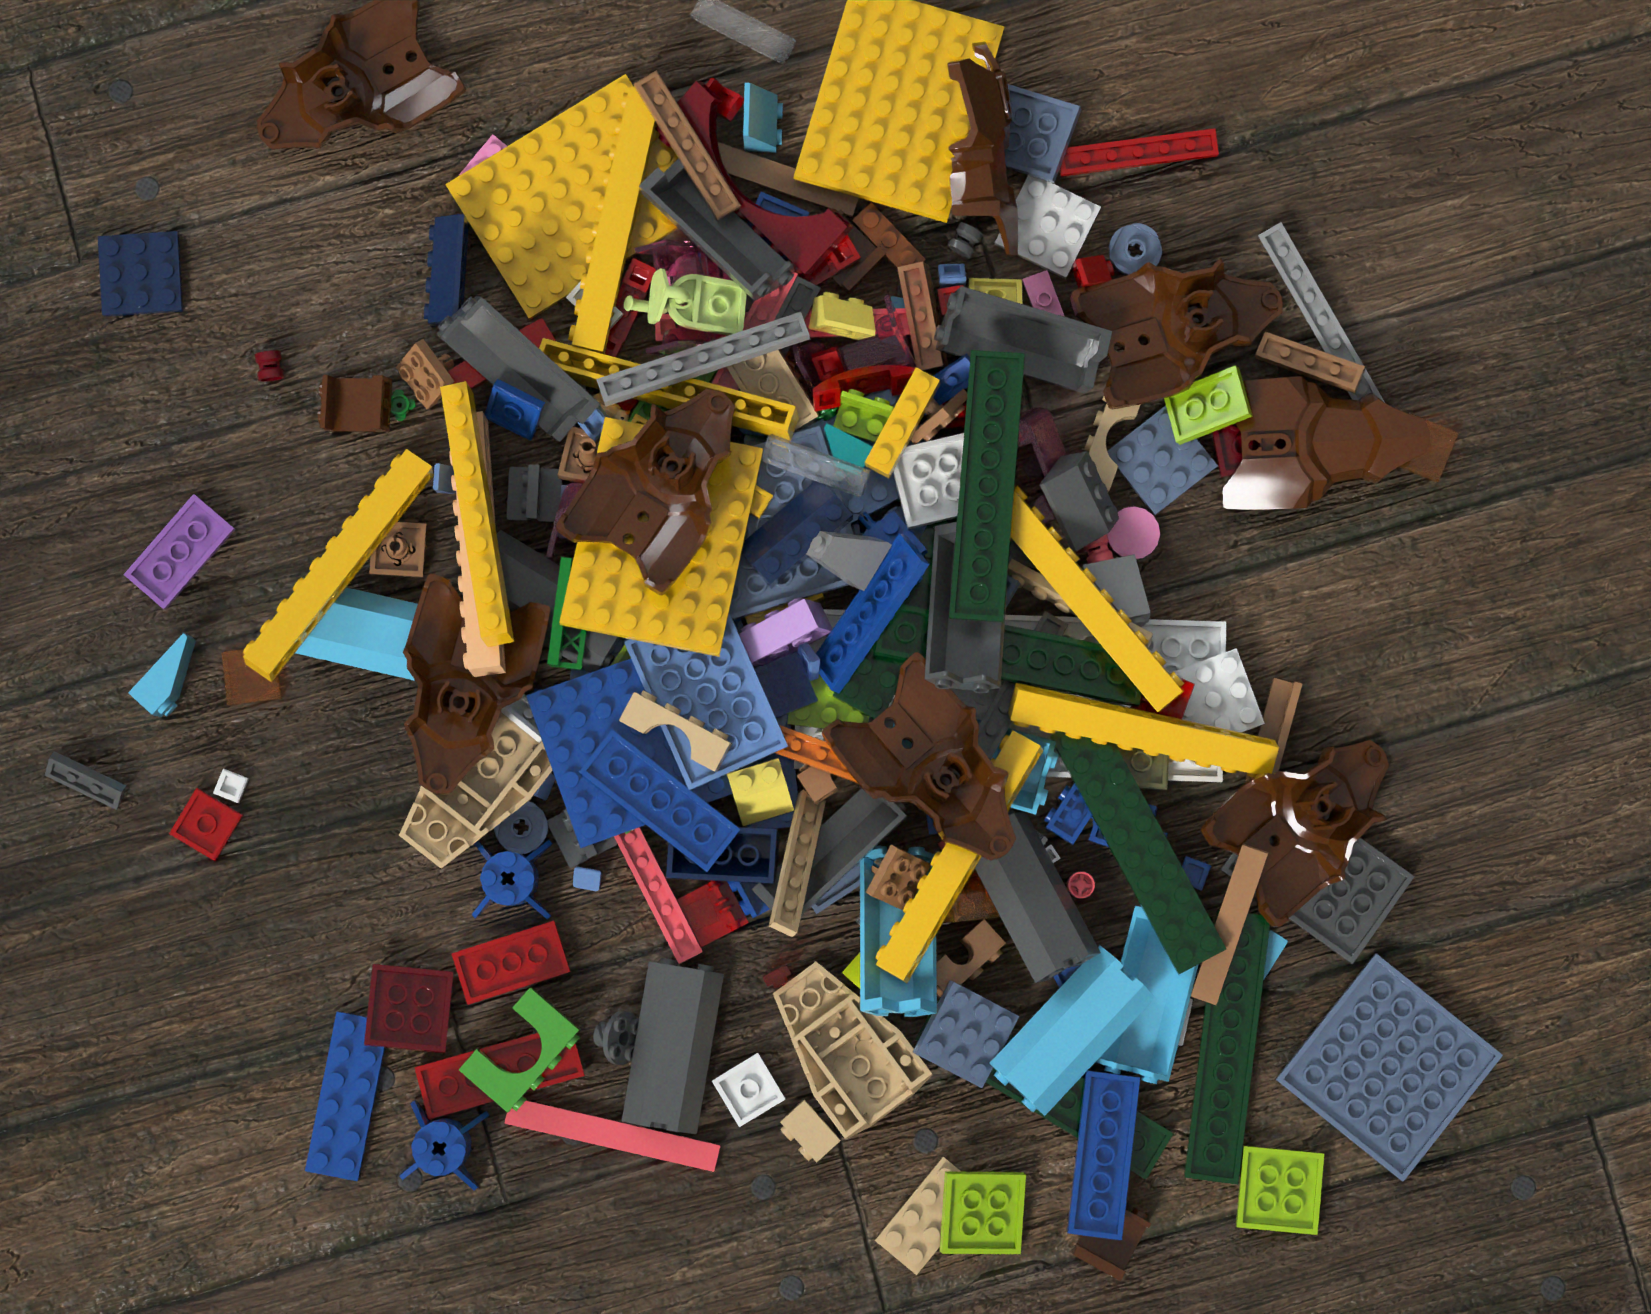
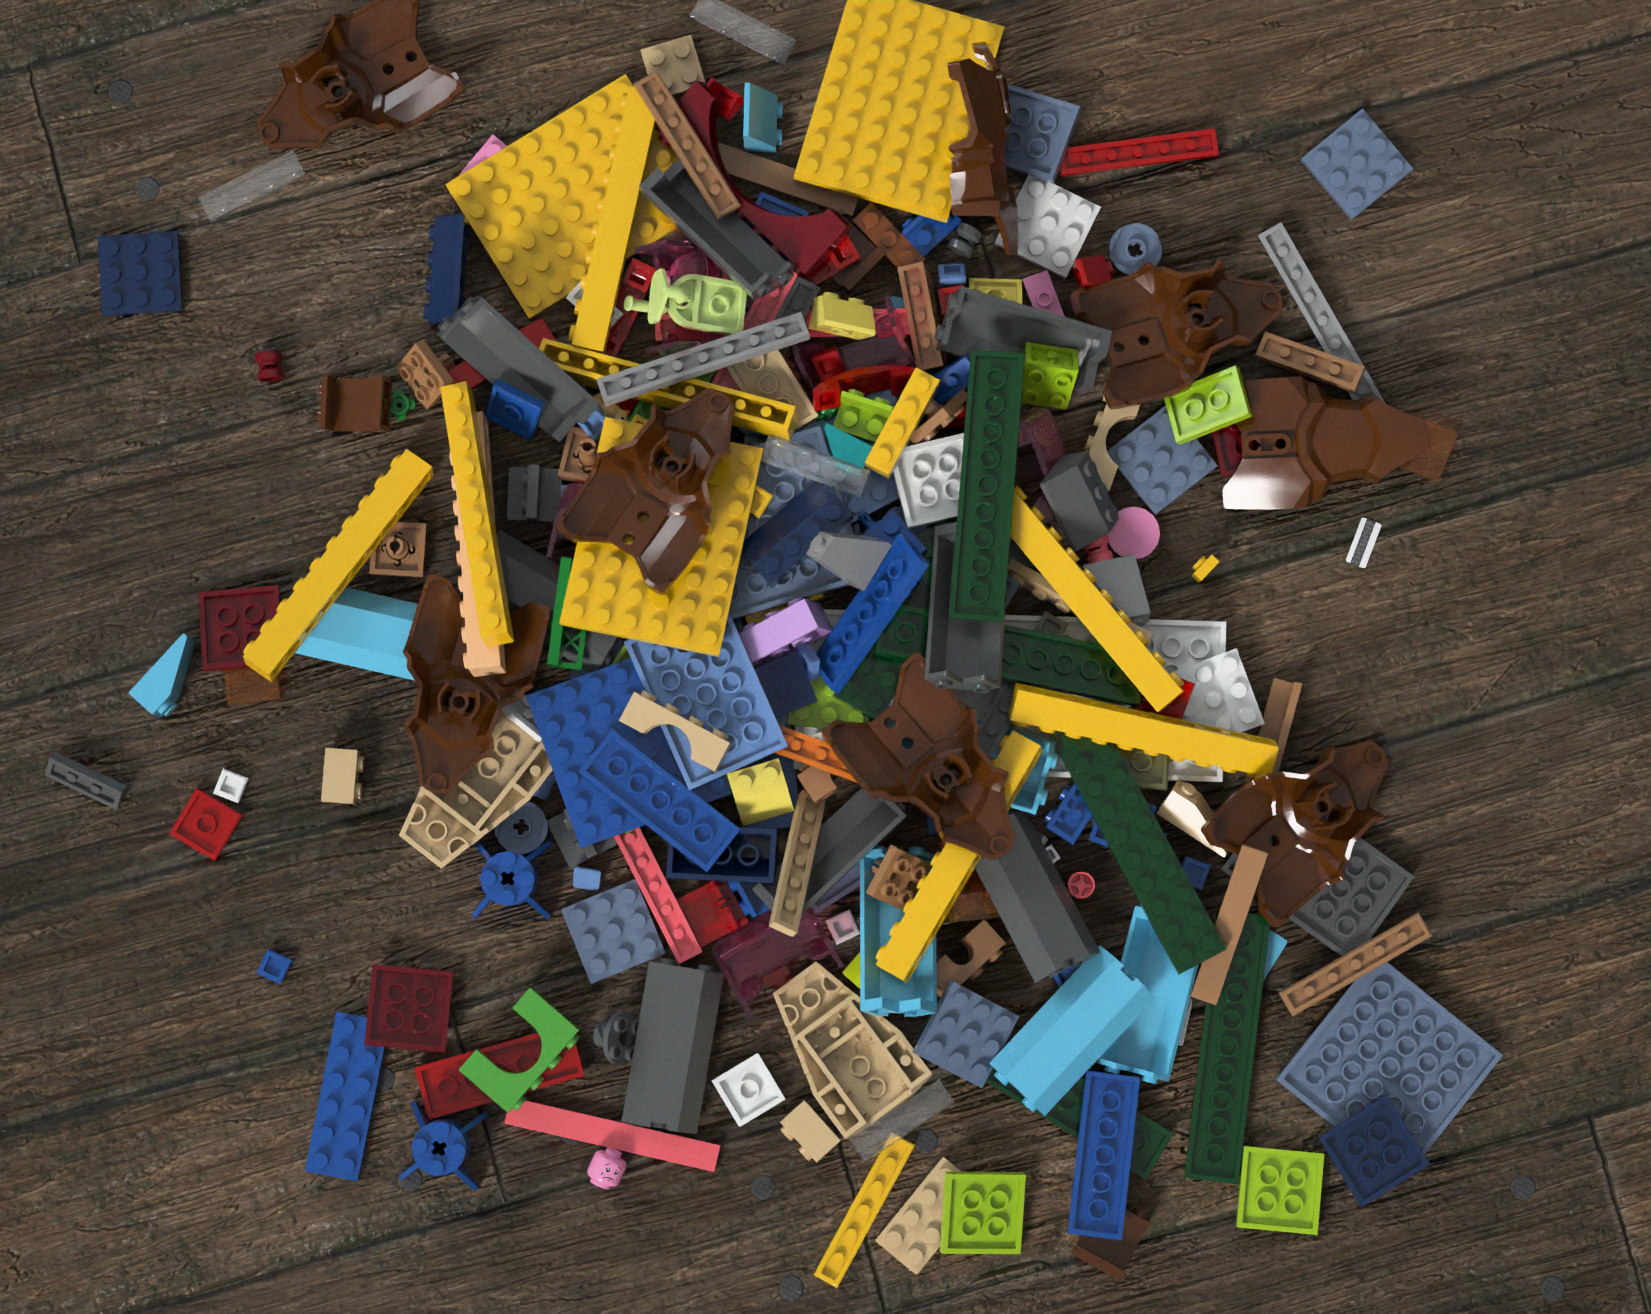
(179, 552): medium lavender plate -> none
(231, 621): none -> dark red plate
(252, 186): none -> clear plate
(274, 966): none -> blue tile
(342, 776): none -> tan brick
(442, 478): medium blue slope -> none
(511, 962): red plate -> none
(606, 1168): none -> bright pink head
(613, 931): none -> sand blue plate
(675, 63): none -> tan plate
(760, 949): none -> clear pink windscreen
(843, 927): none -> tile
(863, 1212): none -> yellow tile
(901, 1121): none -> clear plate
(928, 233): none -> blue bracket
(1049, 375): none -> lime bracket
(1188, 812): none -> tan slope
(1203, 567): none -> yellow plate
(1355, 964): none -> medium nougat tile
(1356, 164): none -> sand blue plate
(1363, 542): none -> sticker
(1373, 1150): none -> dark blue plate

